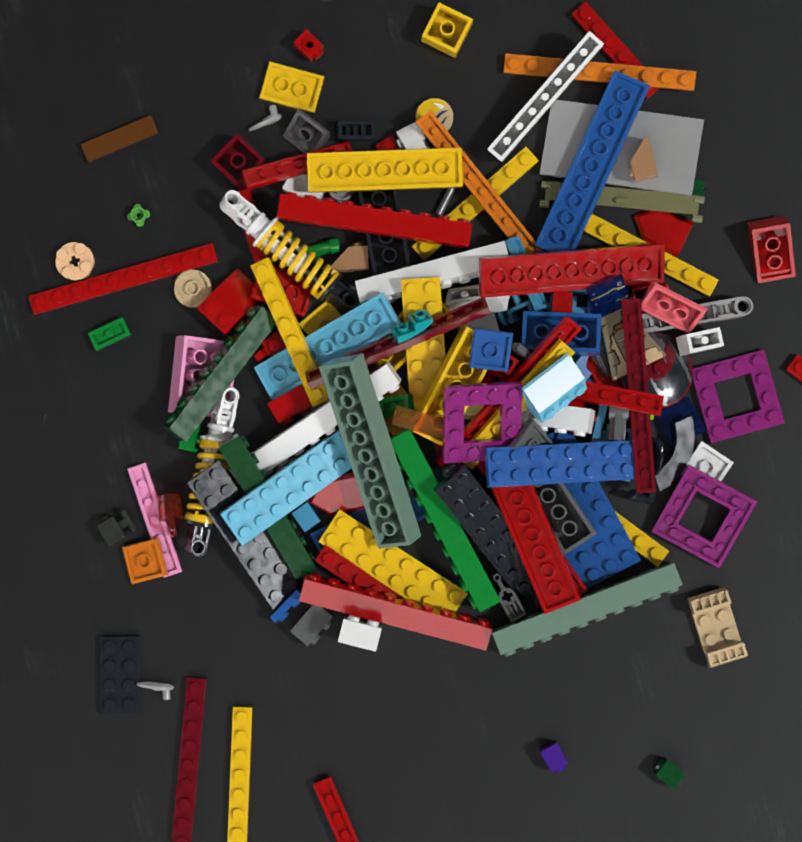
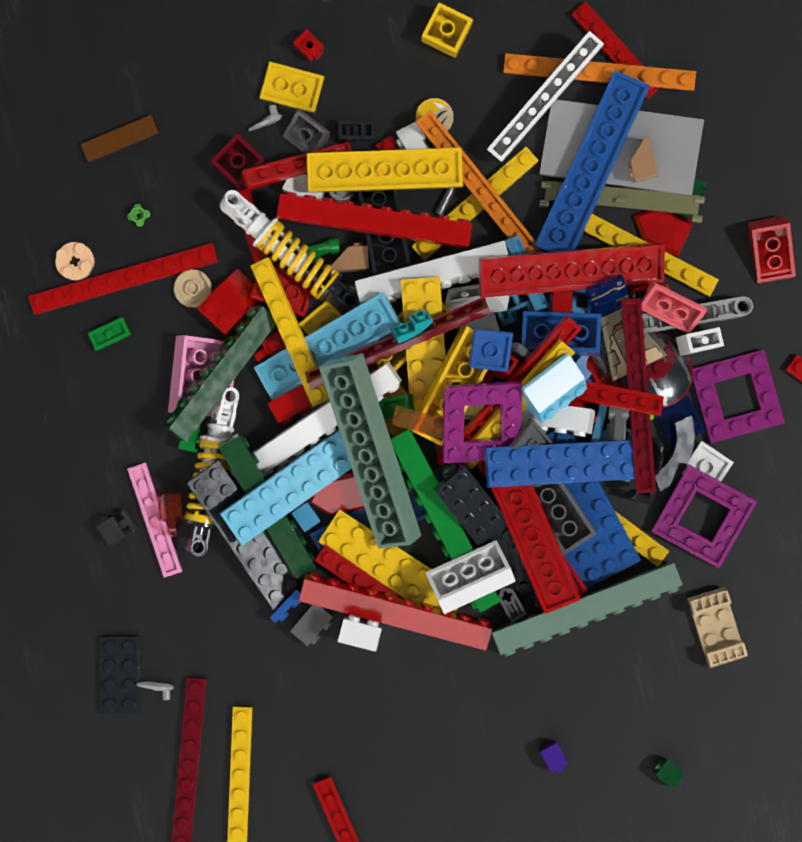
(145, 561): orange tile -> none
(470, 577): none -> white slope

